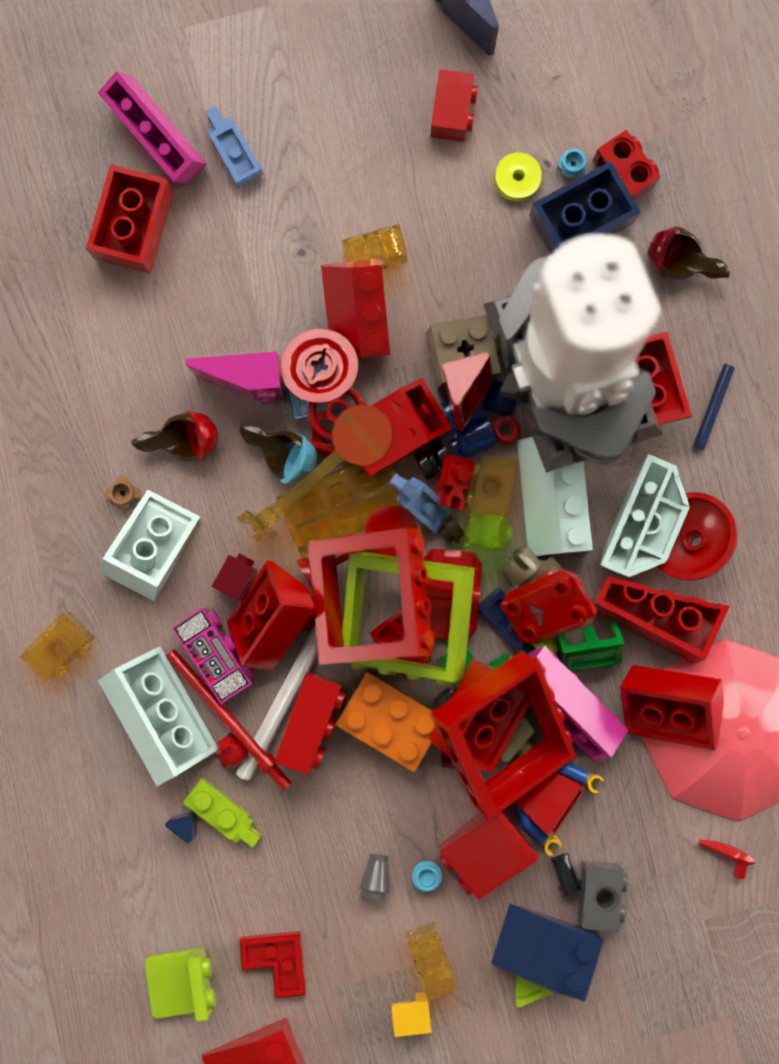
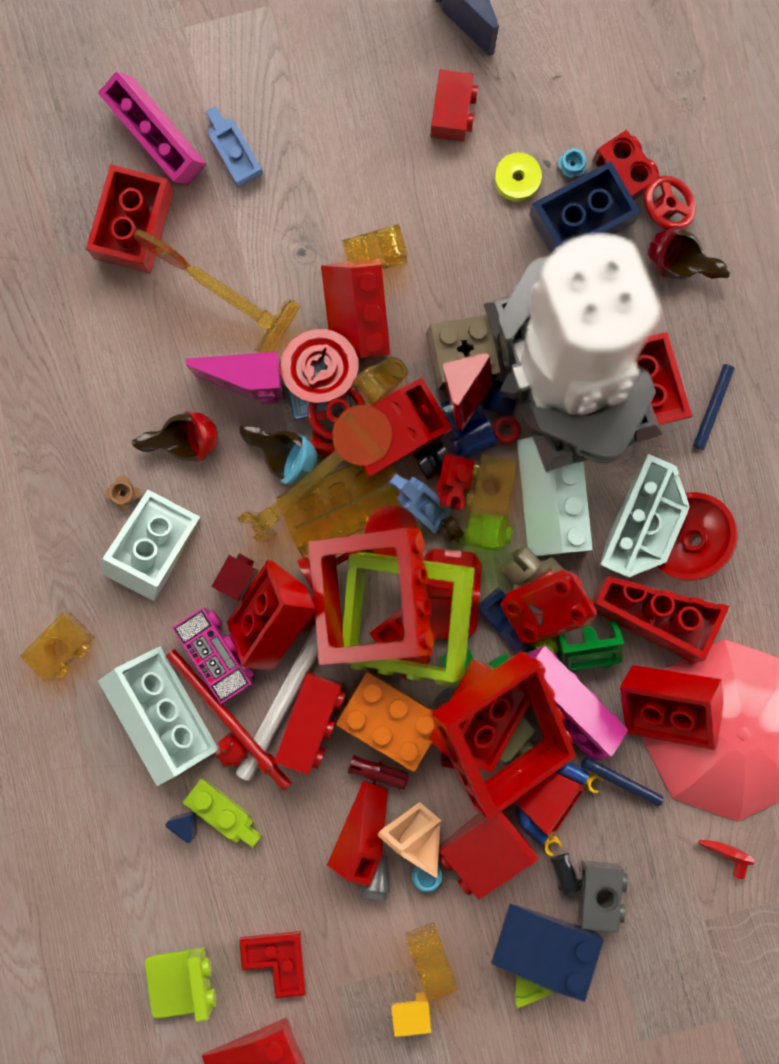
(272, 324): none -> clear yellow piece
(358, 845): none -> red slope
(378, 772): none -> dark red axle
(381, 379): none -> clear yellow piece
(415, 837): none -> light nougat slope
(622, 781): none -> dark blue bar
(667, 204): none -> red piece

